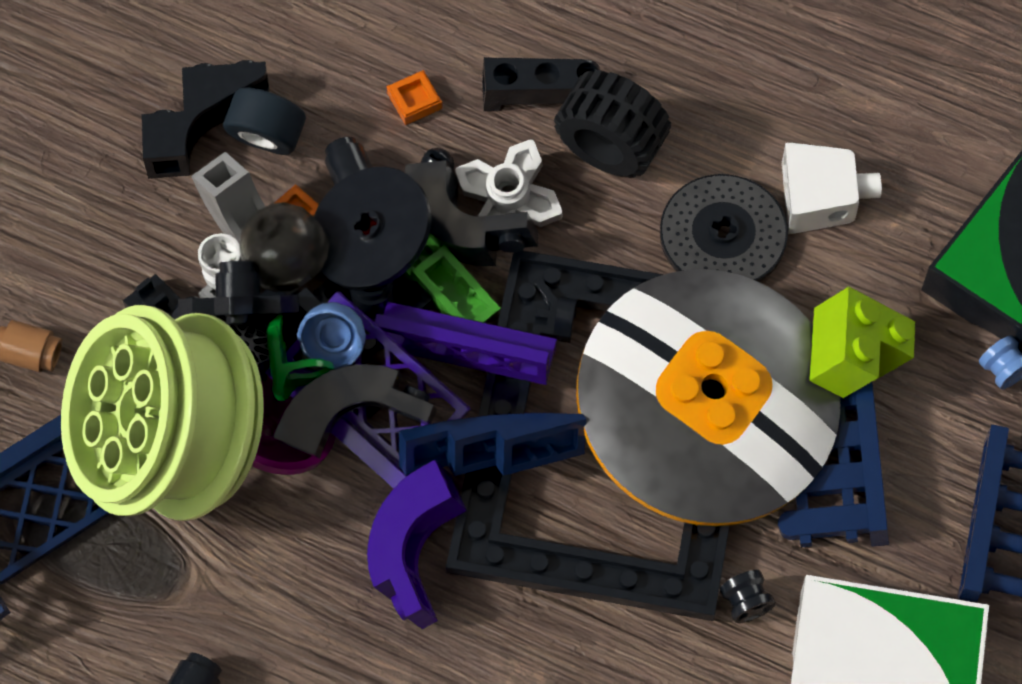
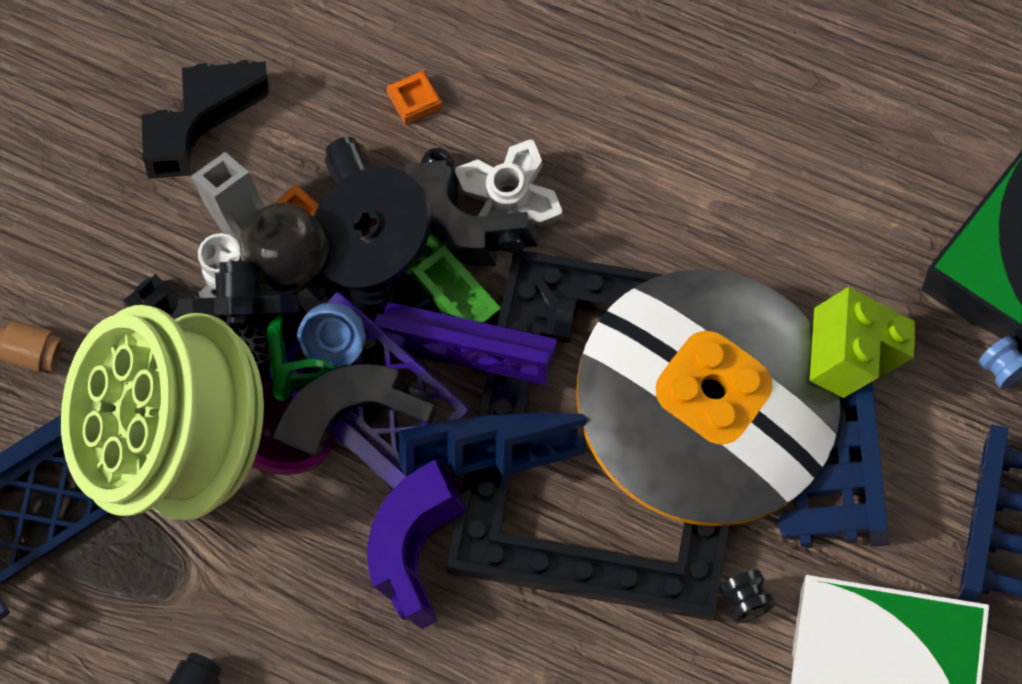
(264, 121): black wheel -> none
(530, 80): black leg -> none
(612, 123): black tyre -> none
(704, 205): piece -> none
(823, 186): white torso -> none

